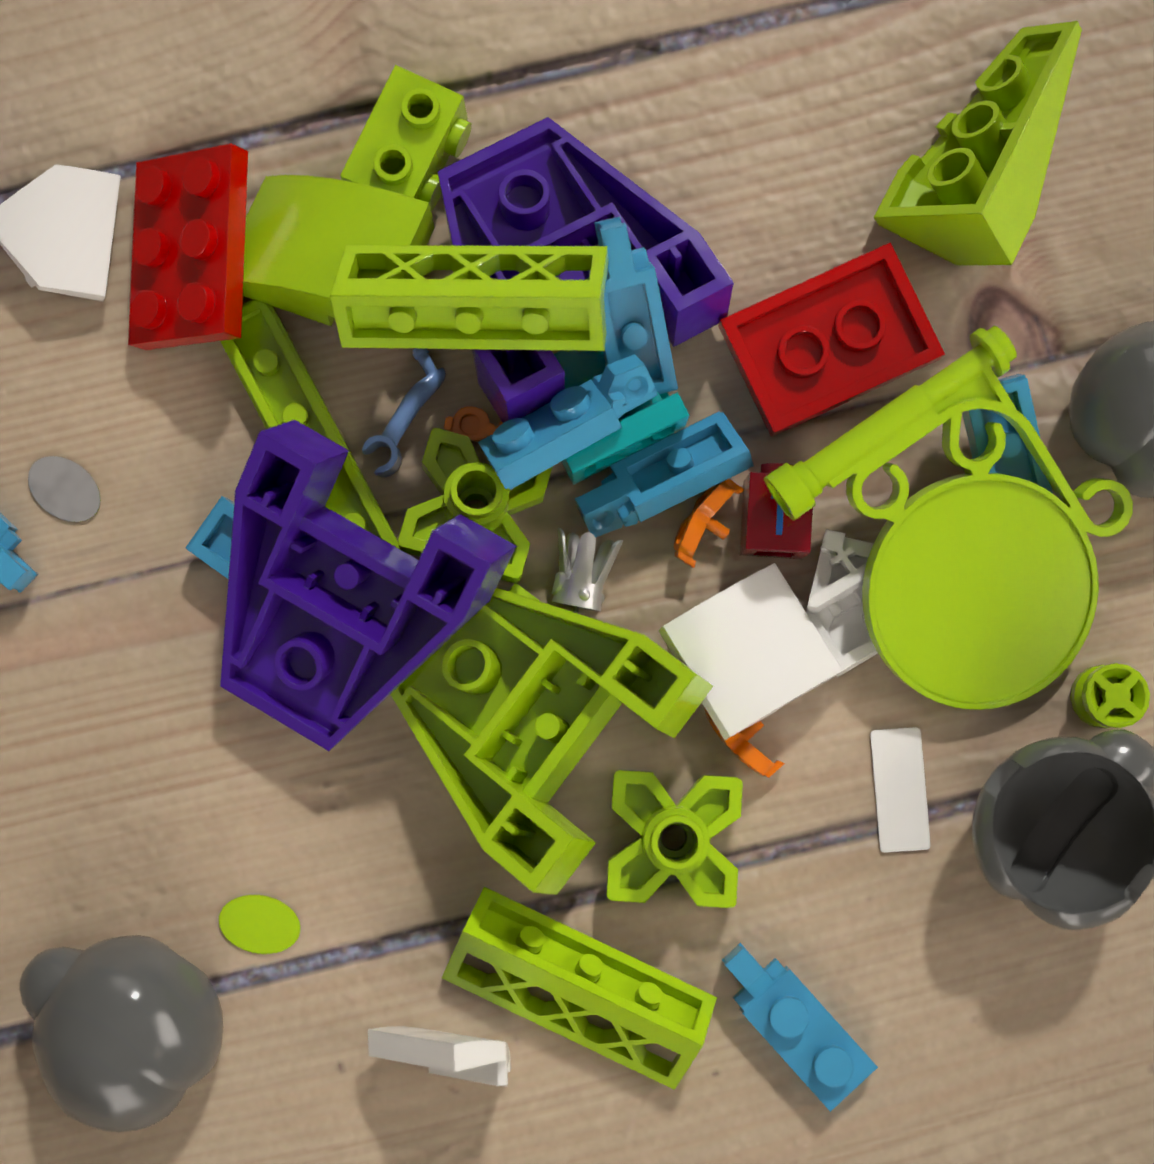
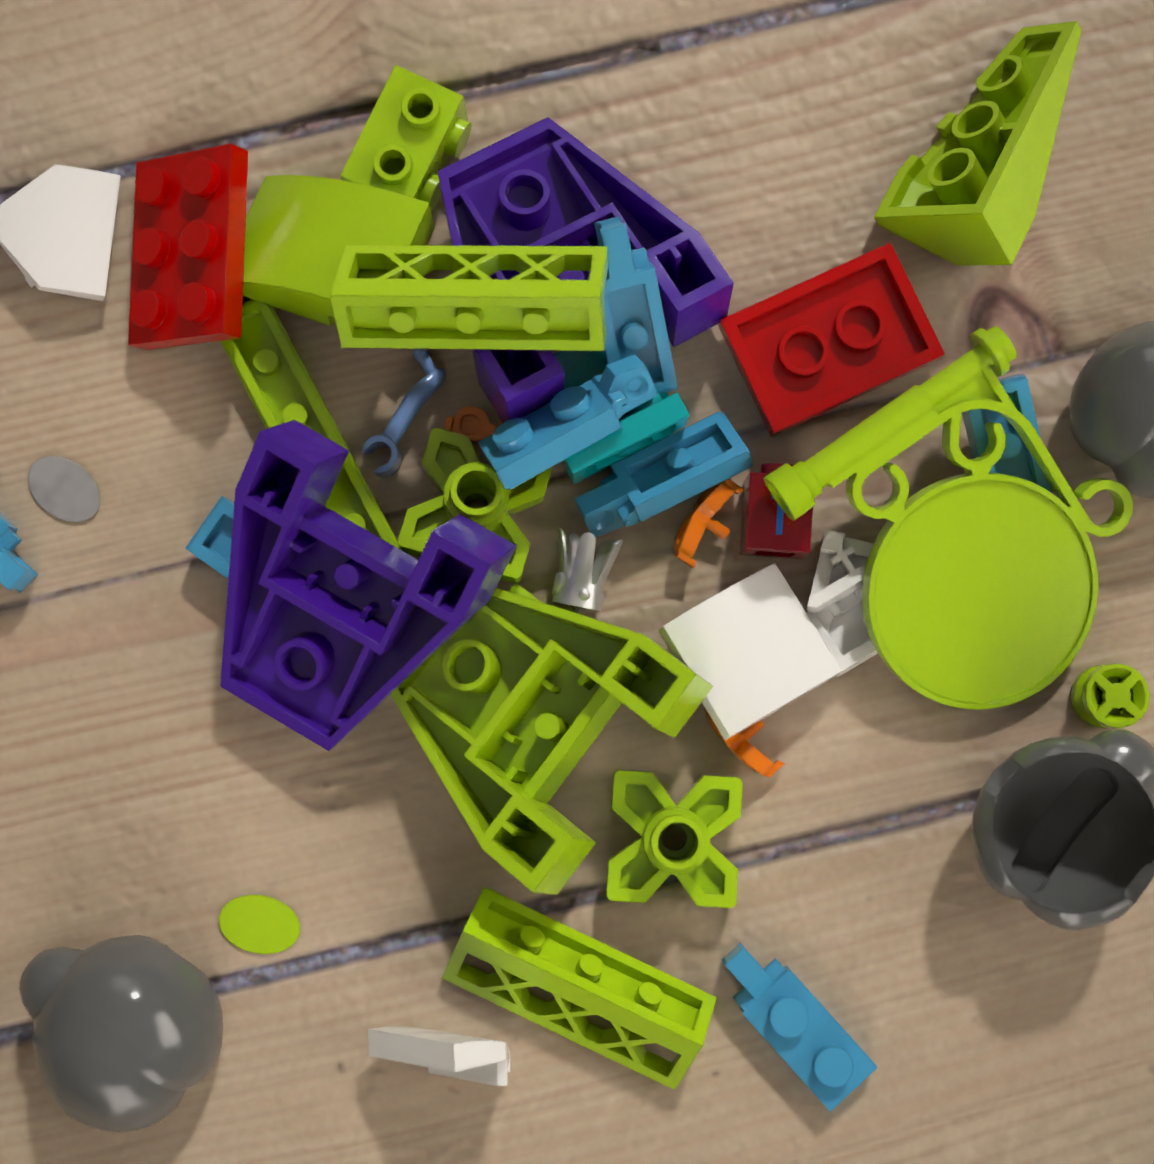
(900, 789): white sticker -> none

